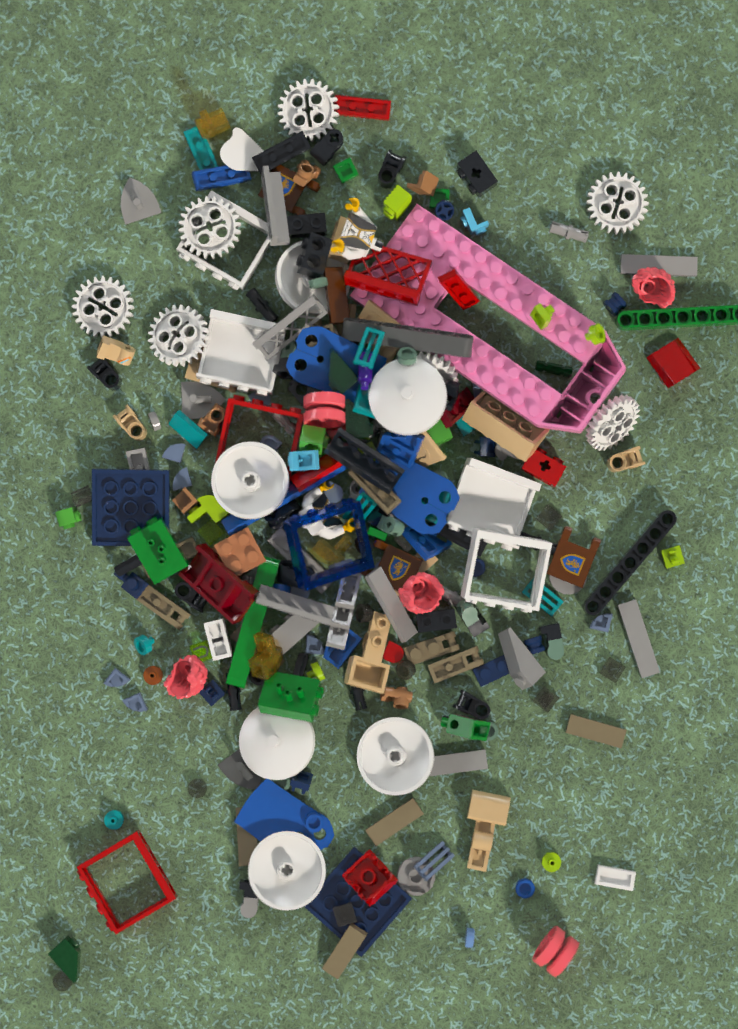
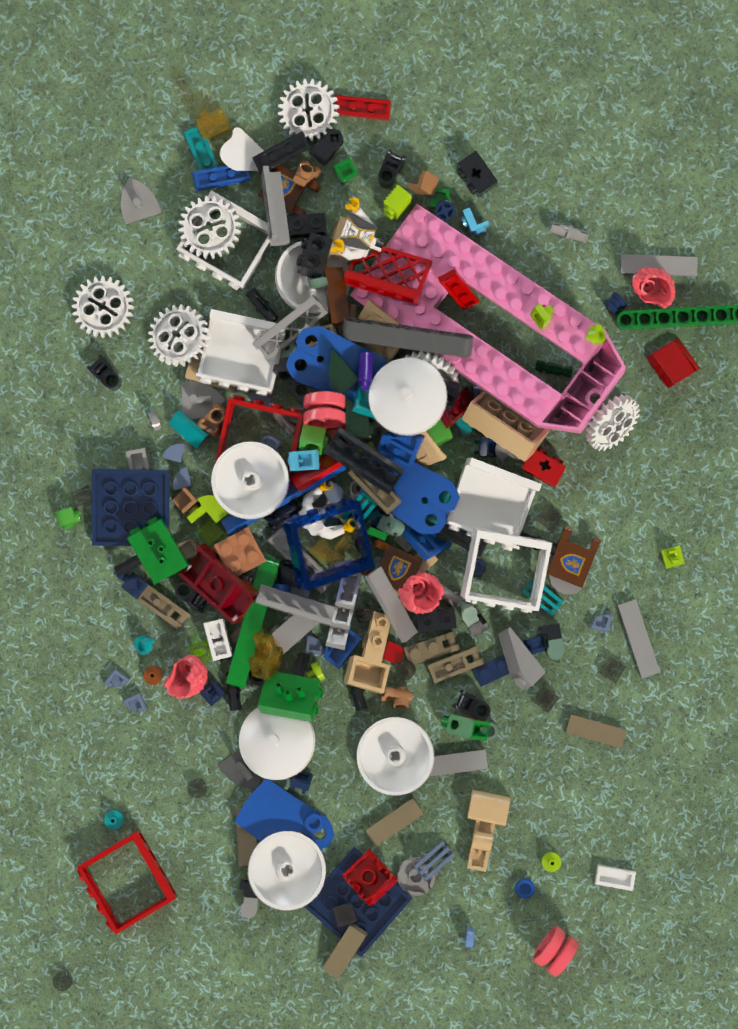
(67, 957): dark green slope -> none
(115, 351): tan leg -> none
(128, 421): tan piece -> none
(364, 363): teal tile -> none
(407, 356): sand green tile -> none
(629, 459): tan piece -> none
(633, 208): white gear -> none
(638, 558): black beam -> none

